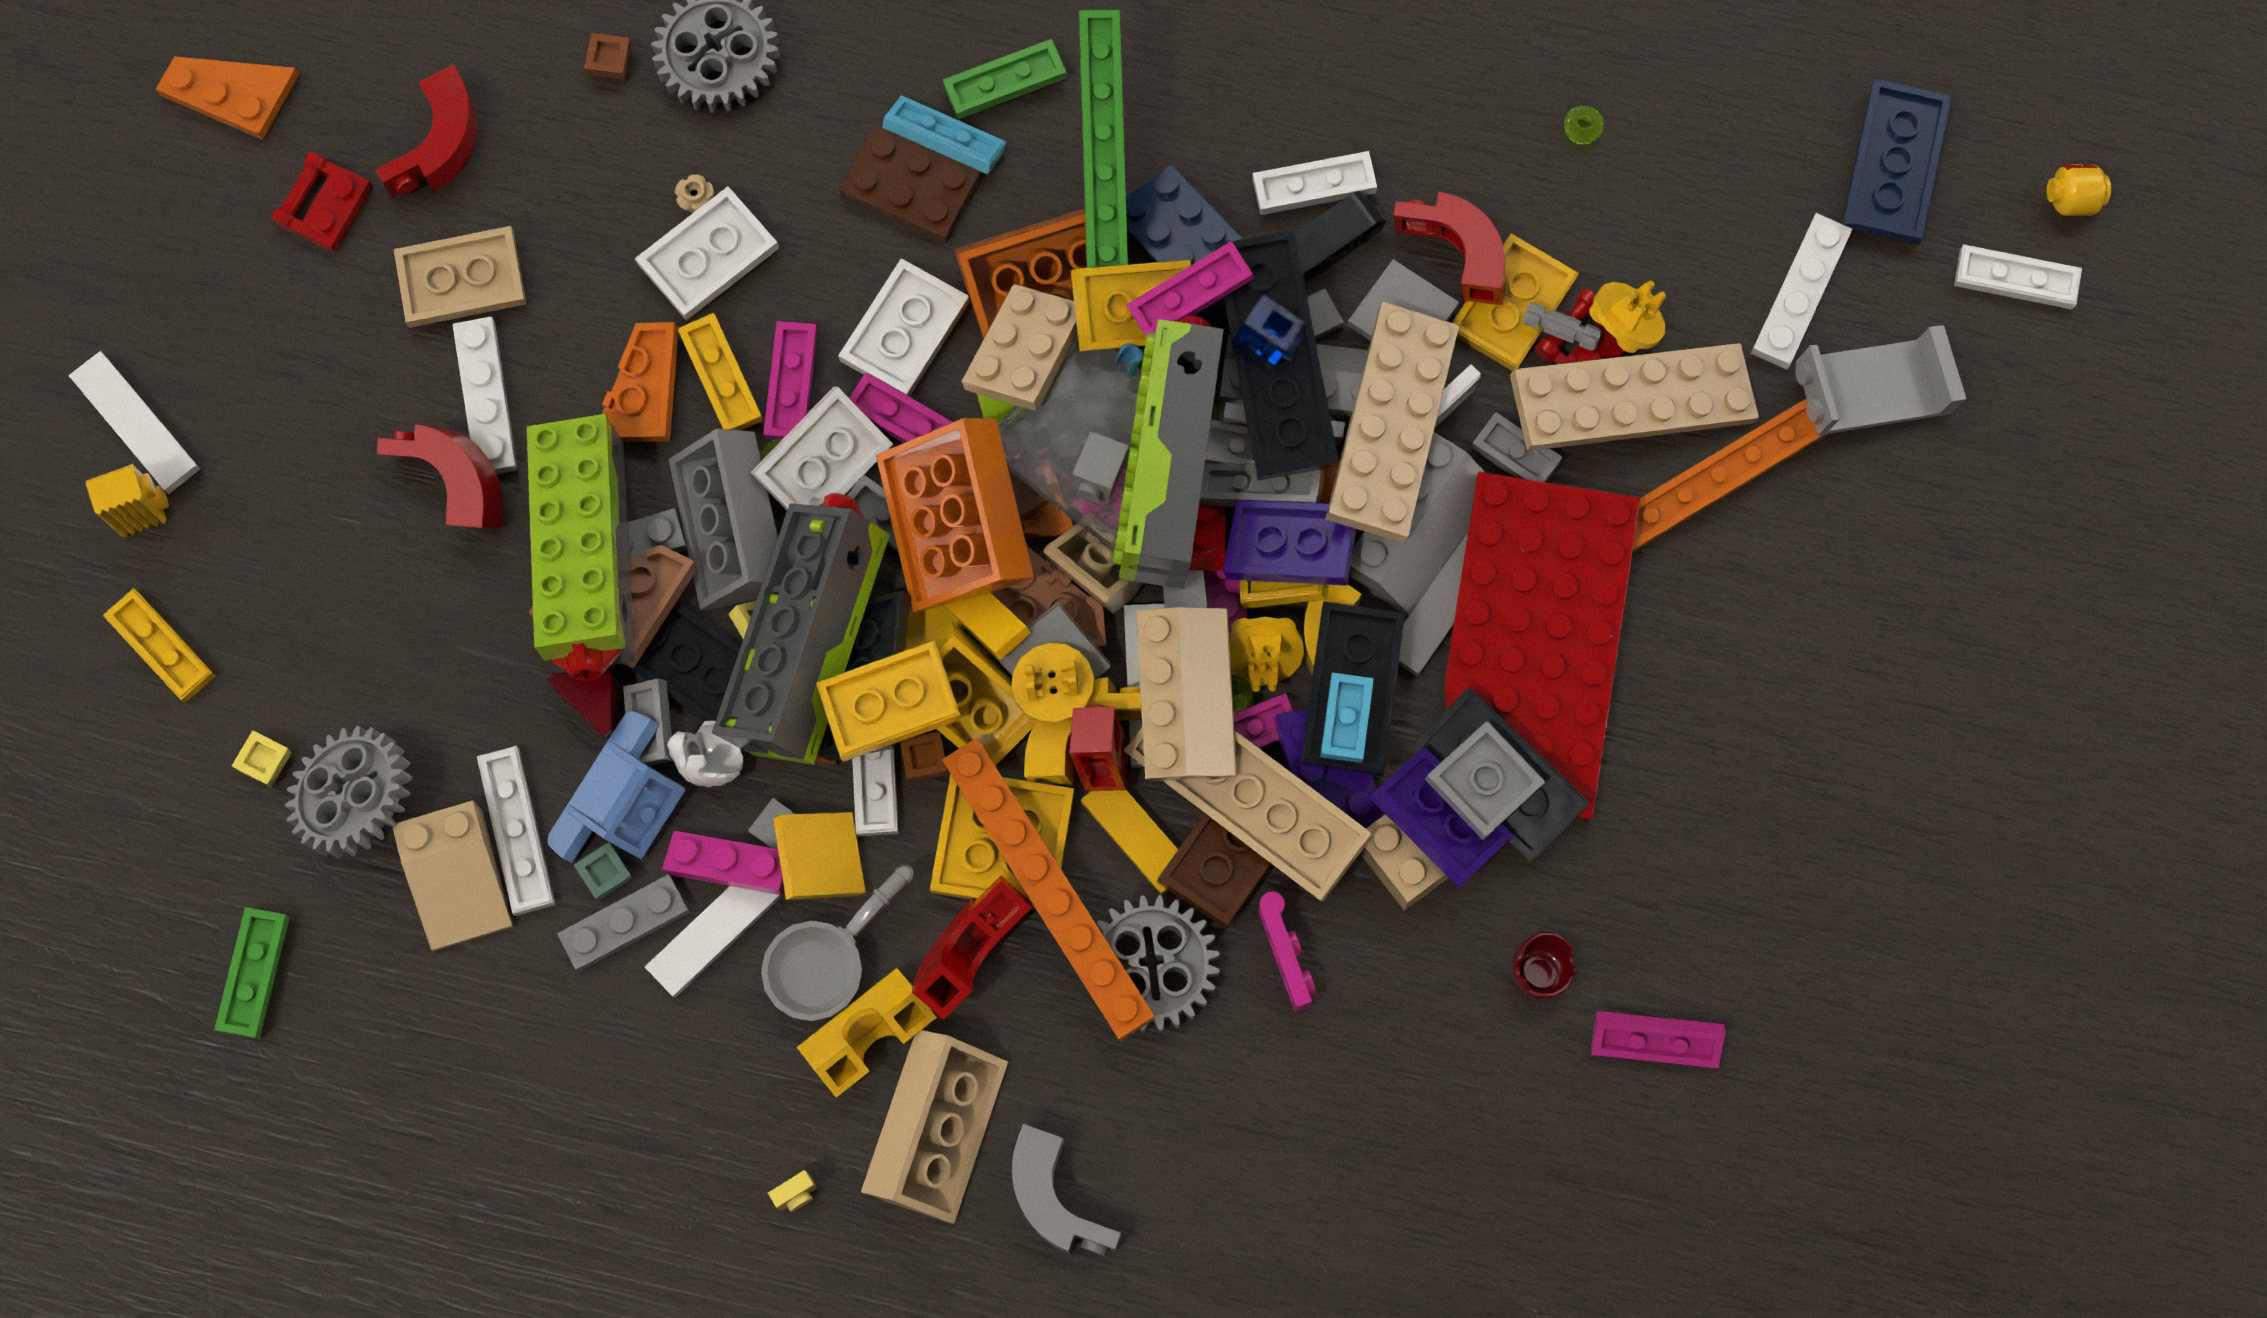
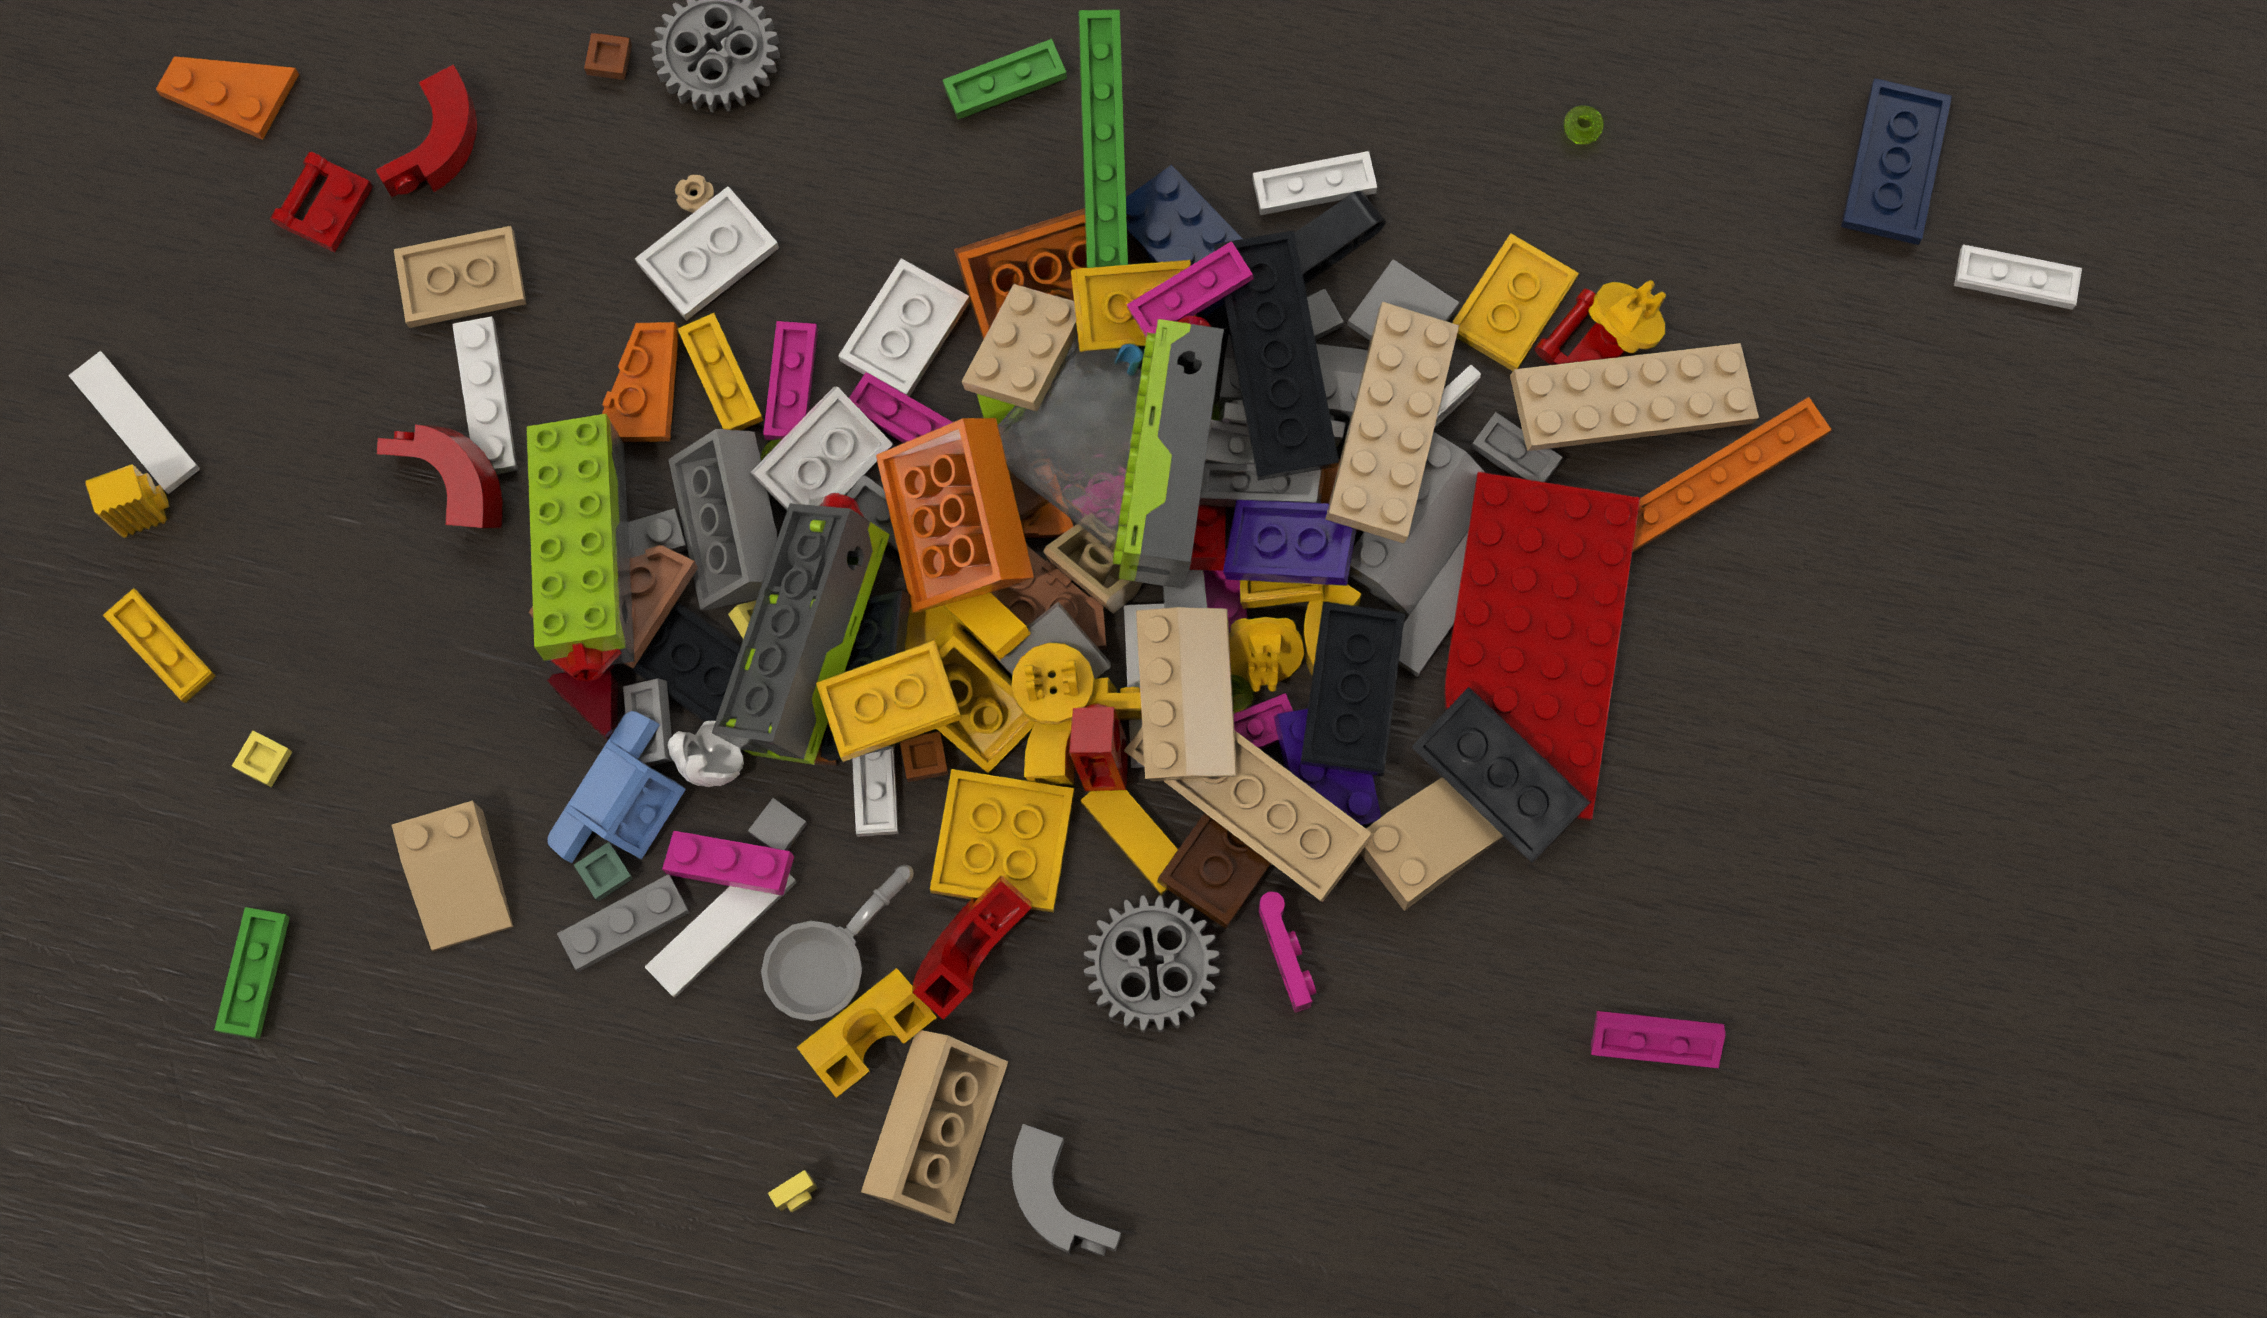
(348, 792): light grey gear -> none
(516, 831): white tile -> none
(819, 855): yellow tile -> none
(910, 183): reddish brown plate -> none
(944, 134): medium azure tile -> none
(1049, 889): orange plate -> none
(1098, 468): light grey brick -> none
(1270, 331): clear blue brick -> none
(1346, 717): medium azure plate -> none
(1433, 822): dark purple plate -> none
(1469, 232): red arch -> none
(1484, 780): light grey plate -> none
(1544, 965): dark red hair -> none
(1562, 326): light grey axle -> none
(1801, 291): white plate -> none
(1880, 383): light grey panel -> none
(2079, 190): yellow head -> none

